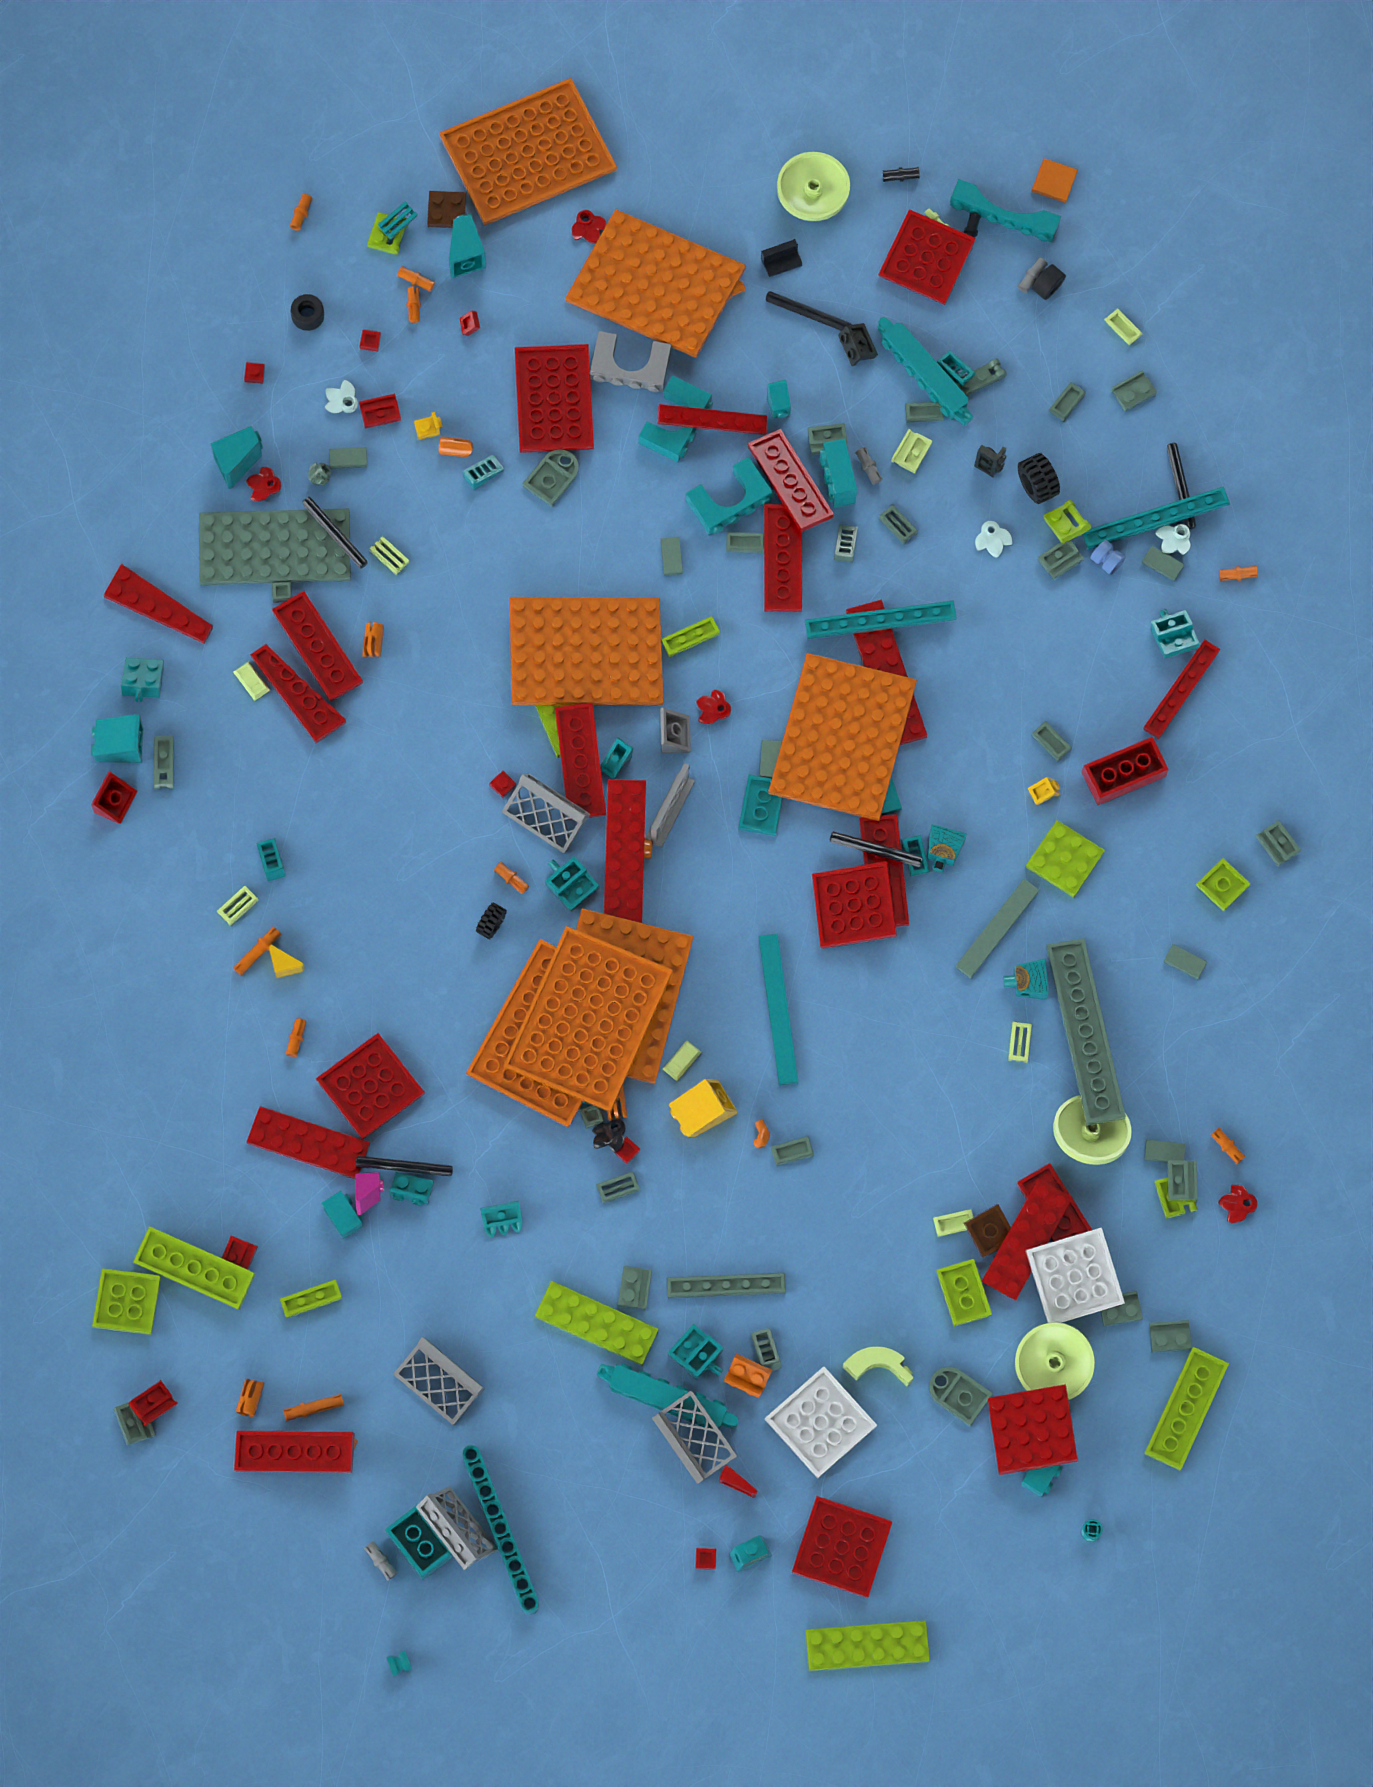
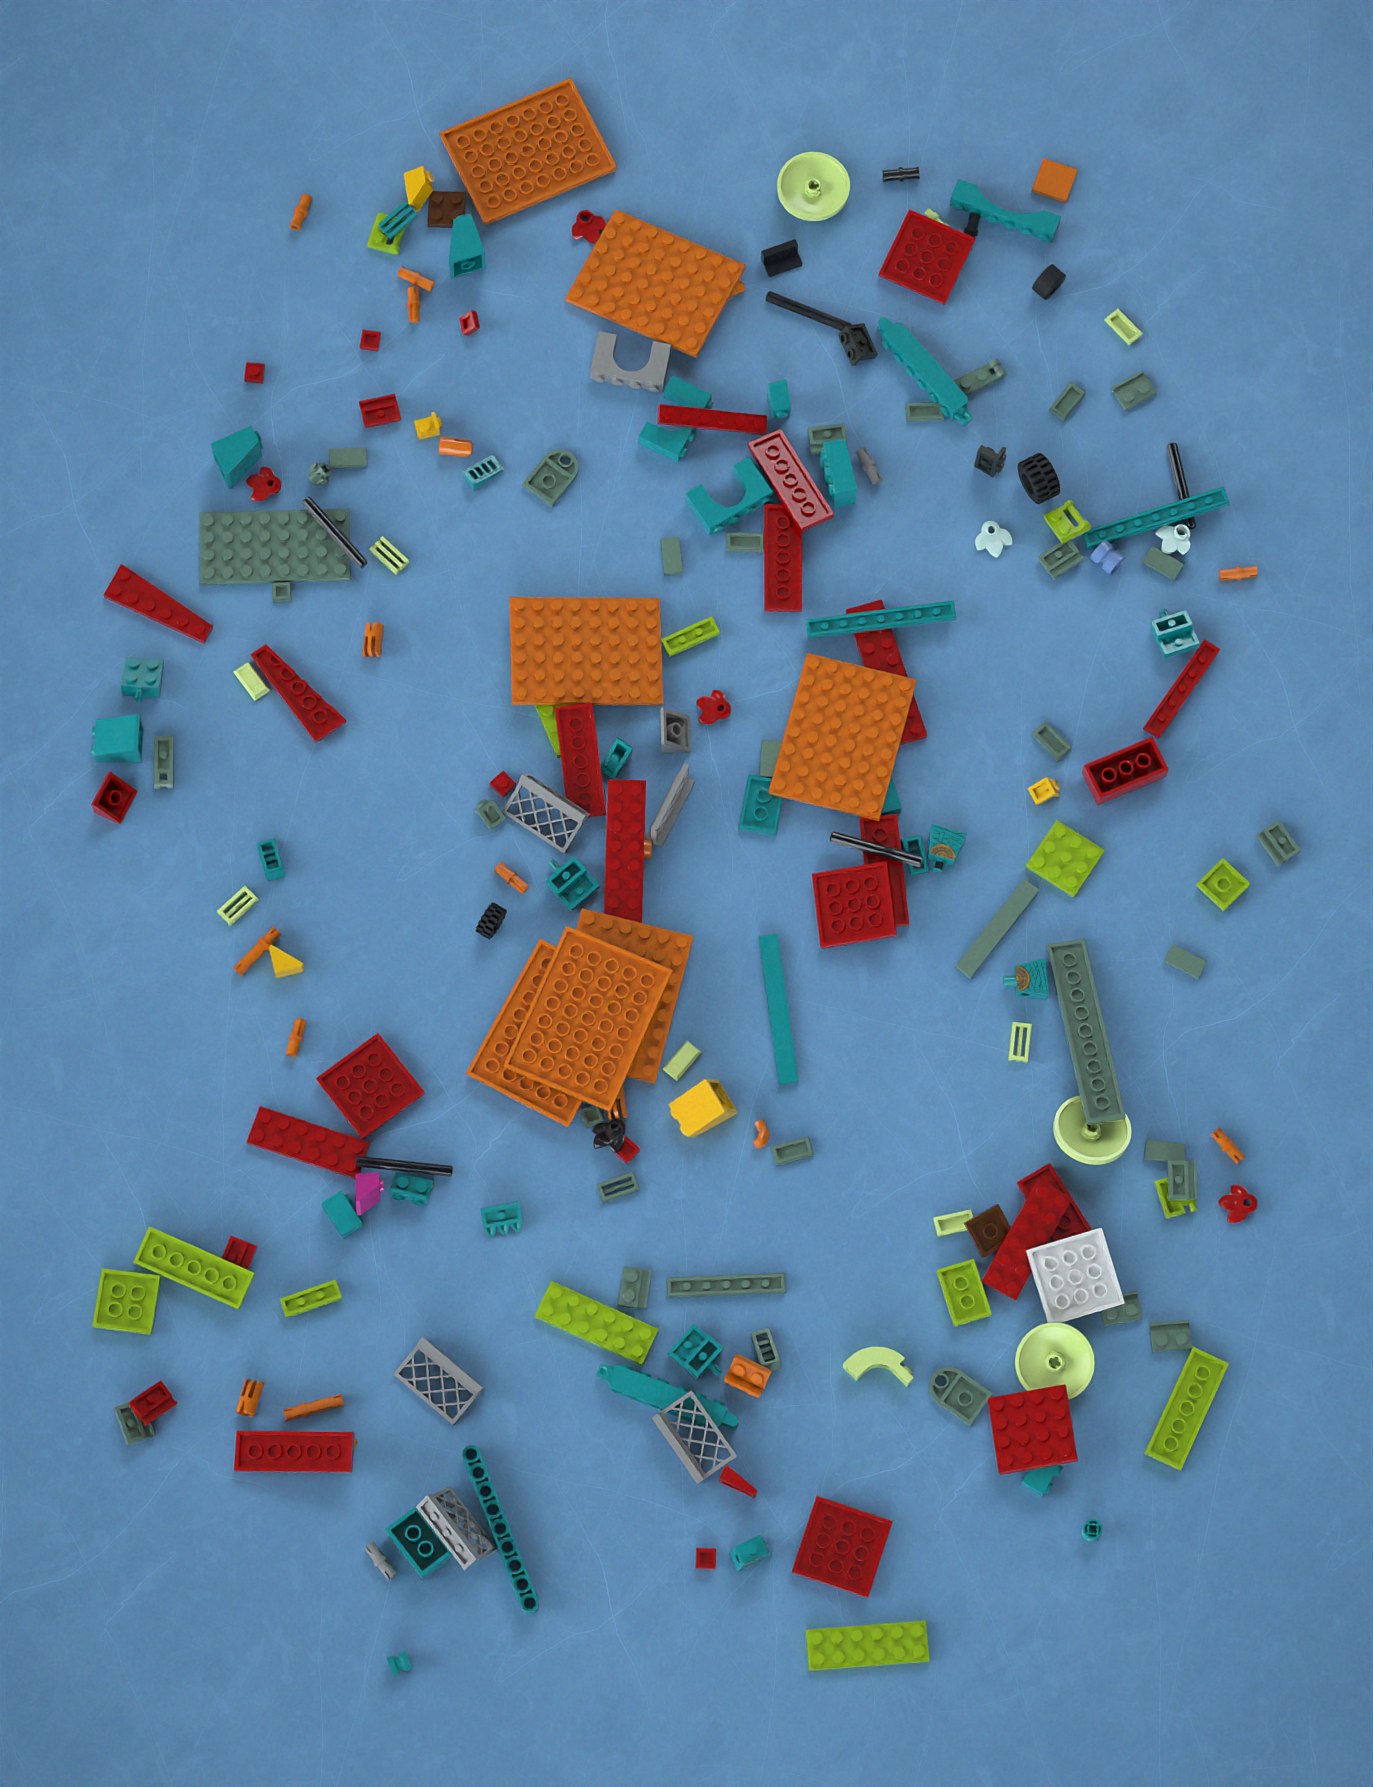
(307, 301): black tyre -> none
(317, 646): red plate -> none
(339, 397): light aqua plate -> none
(418, 186): none -> yellow slope
(489, 813): none -> sand green bracket
(554, 398): red plate -> none
(820, 1422): white plate -> none
(845, 556): sand green slope -> none
(889, 525): sand green tile -> none
(911, 451): yellowish green plate -> none
(951, 357): teal slope -> none
(1032, 274): light grey pin -> none

